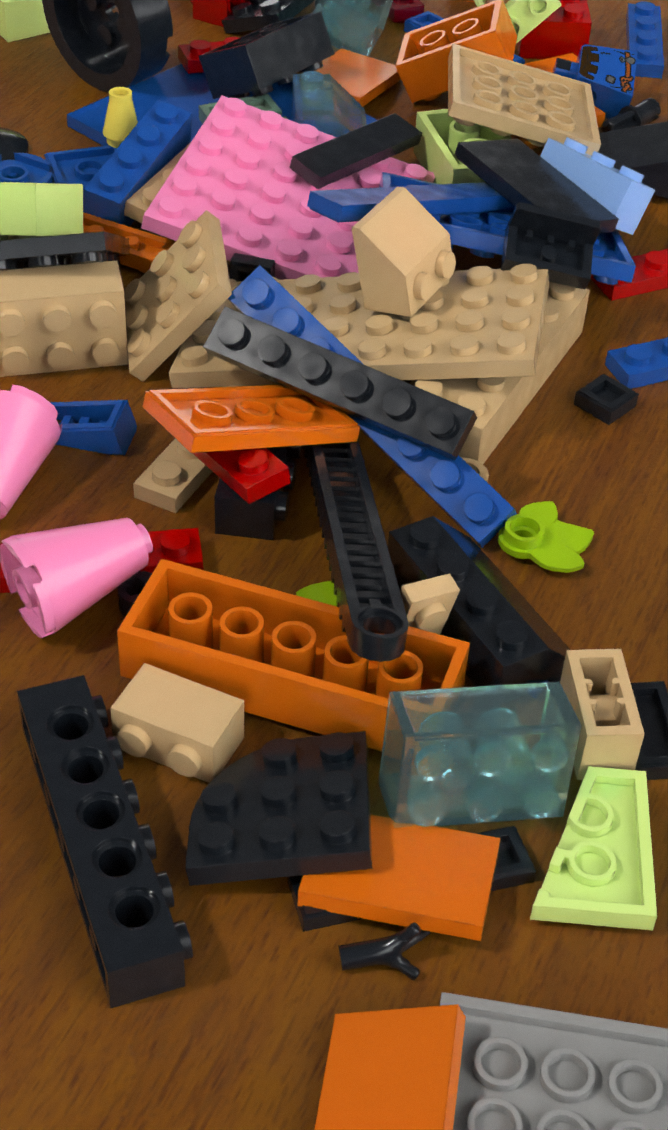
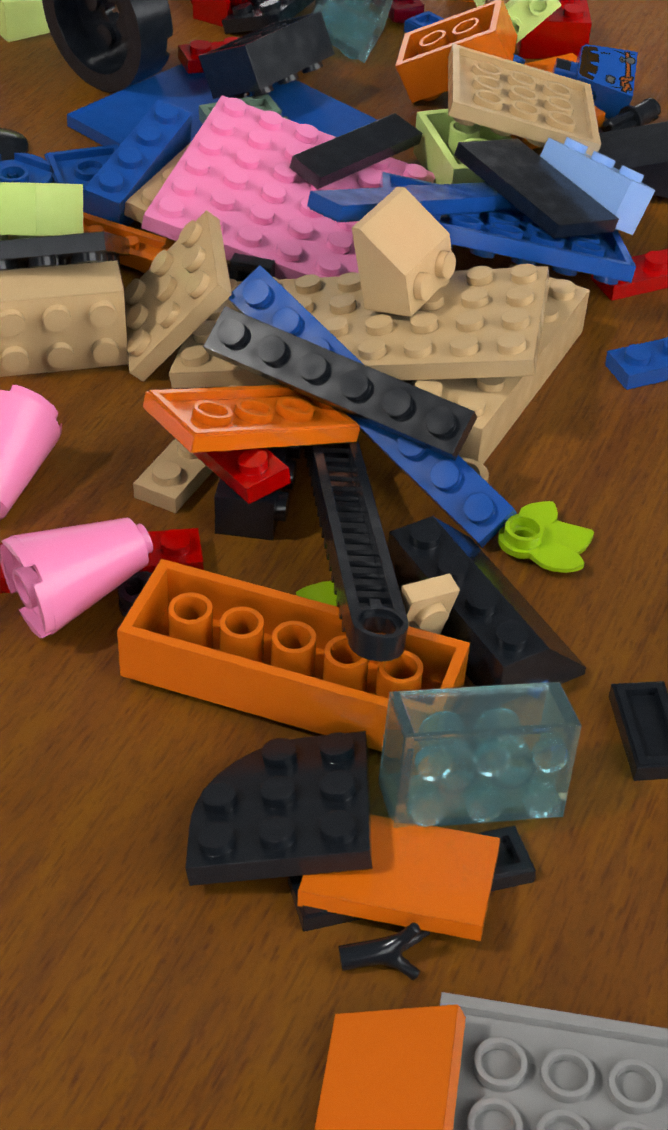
(96, 425): blue slope -> none
(102, 840): black brick -> none
(120, 116): light yellow cone -> none
(178, 723): tan brick -> none
(325, 104): clear light blue slope -> none
(360, 75): orange tile -> none
(551, 242): black bracket -> none
(604, 856): yellowish green wing -> none
(606, 399): black tile -> none
(606, 708): tan brick -> none
(645, 37): blue plate -> none

